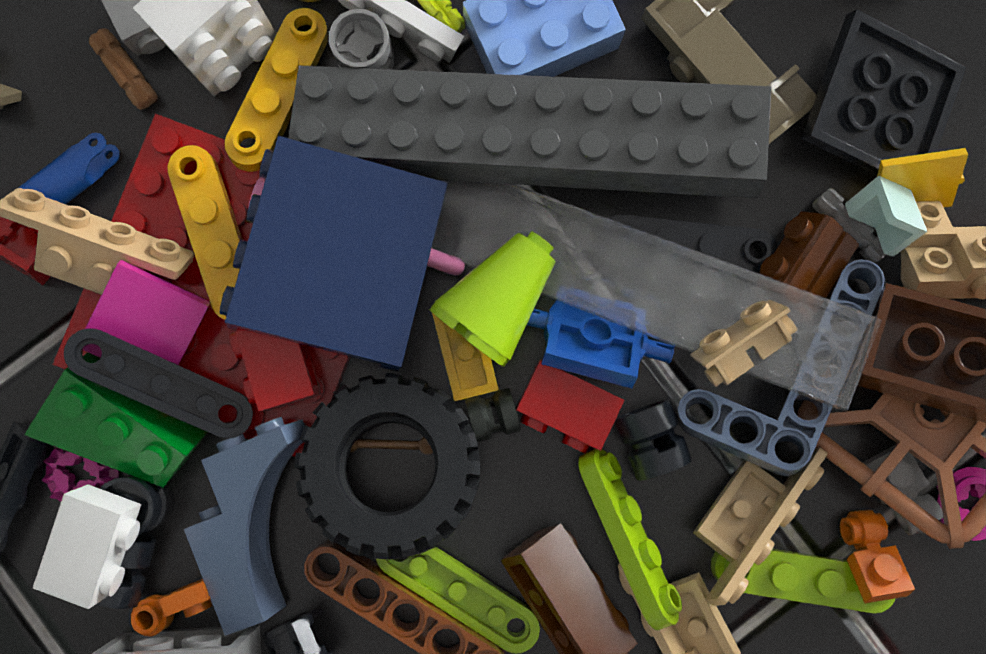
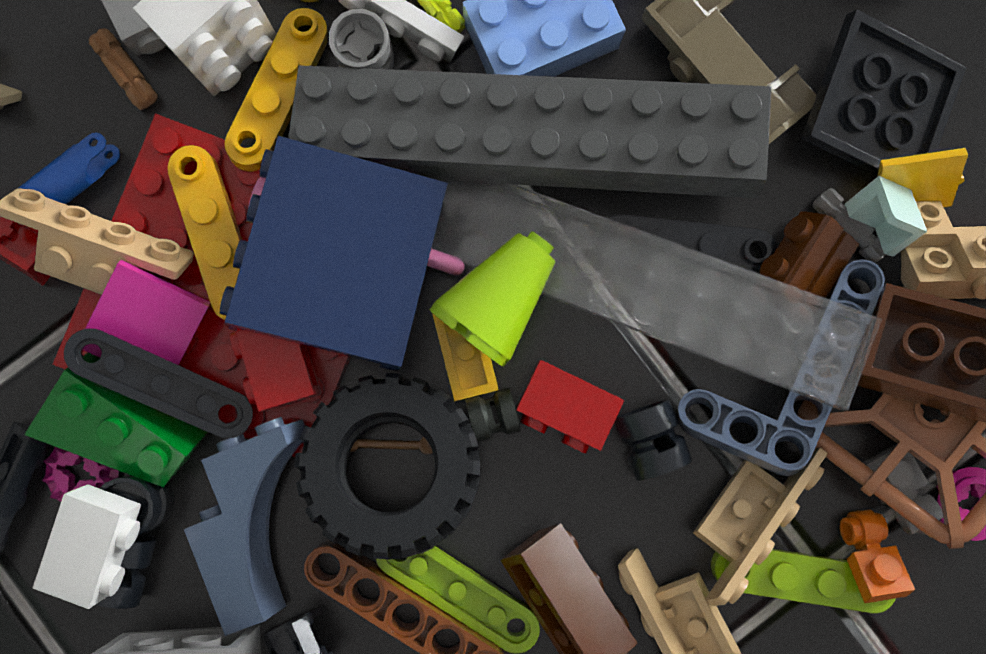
(157, 611): orange plate -> none
(595, 345): blue plate -> none
(635, 552): lime plate -> none
(761, 327): tan hinge -> none

